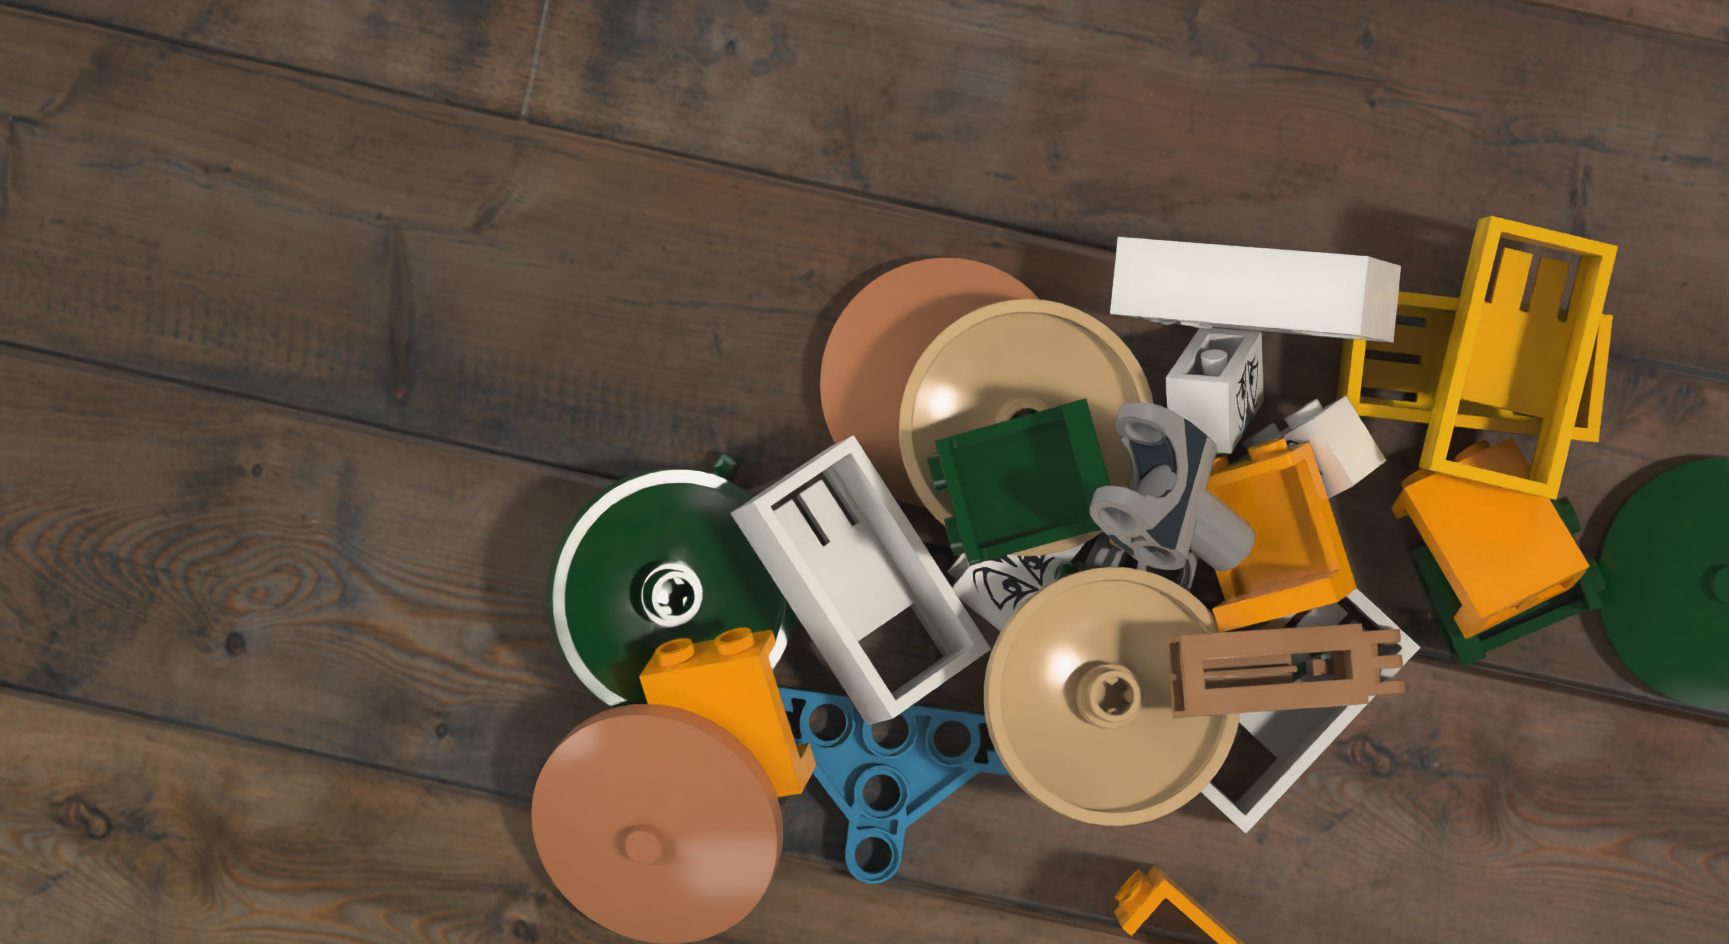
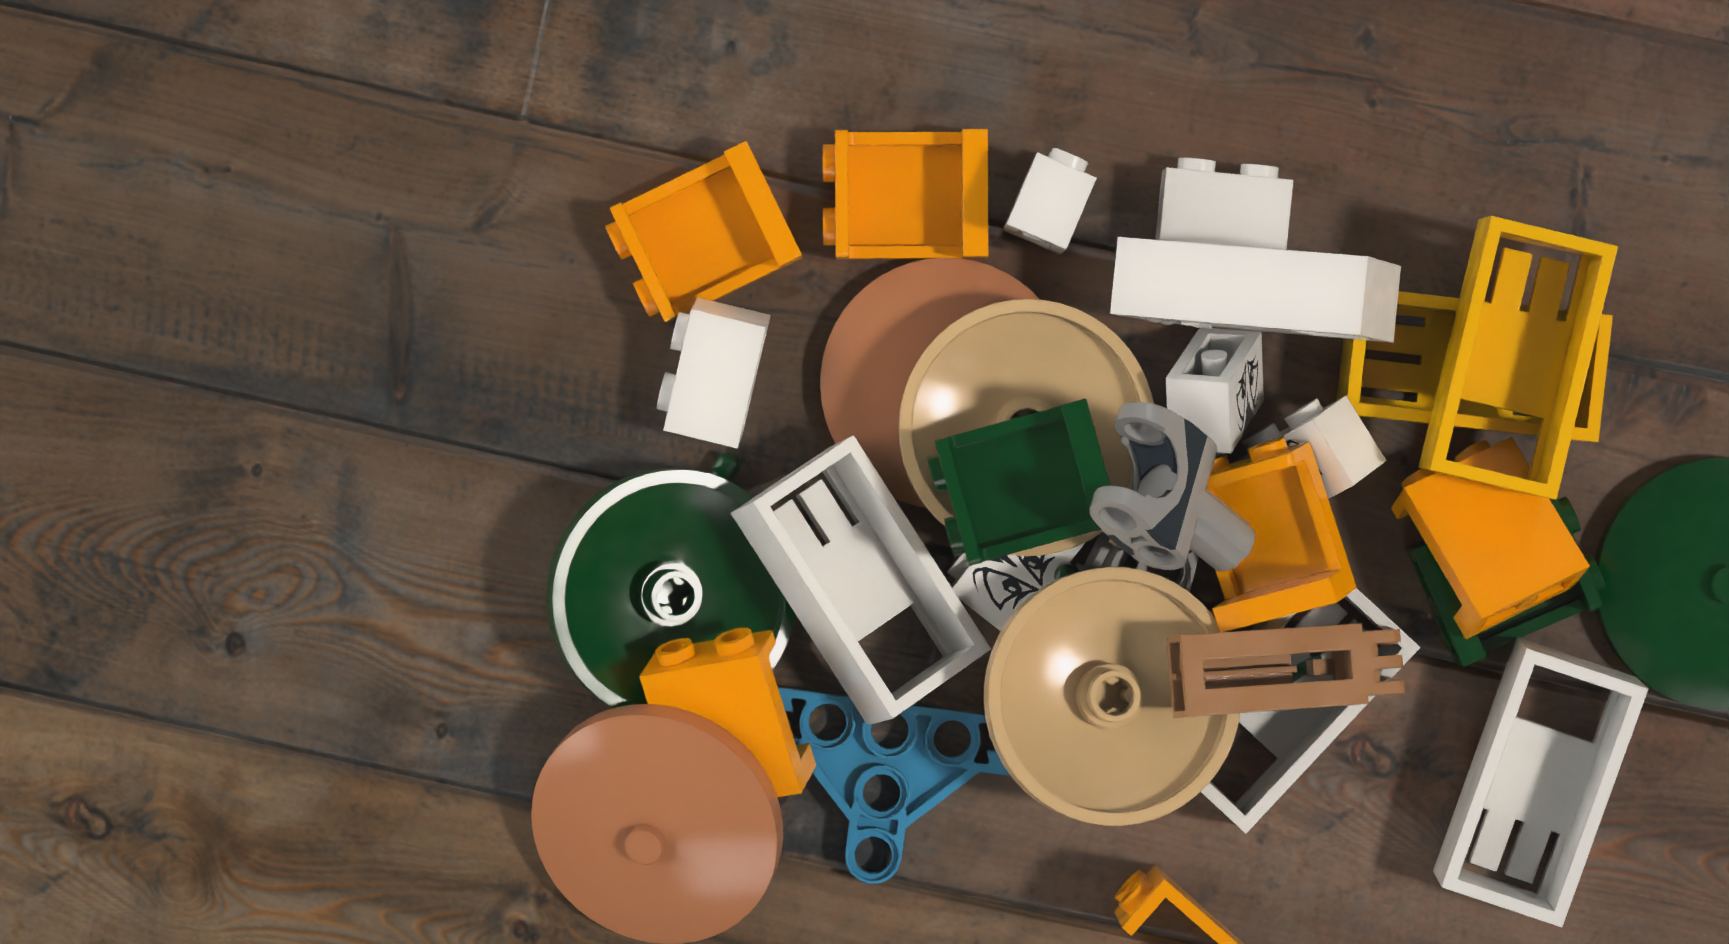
(703, 234): none -> light orange panel
(714, 372): none -> white brick
(907, 195): none -> light orange panel
(1050, 200): none -> white brick
(1224, 207): none -> white brick
(1539, 779): none -> white piece

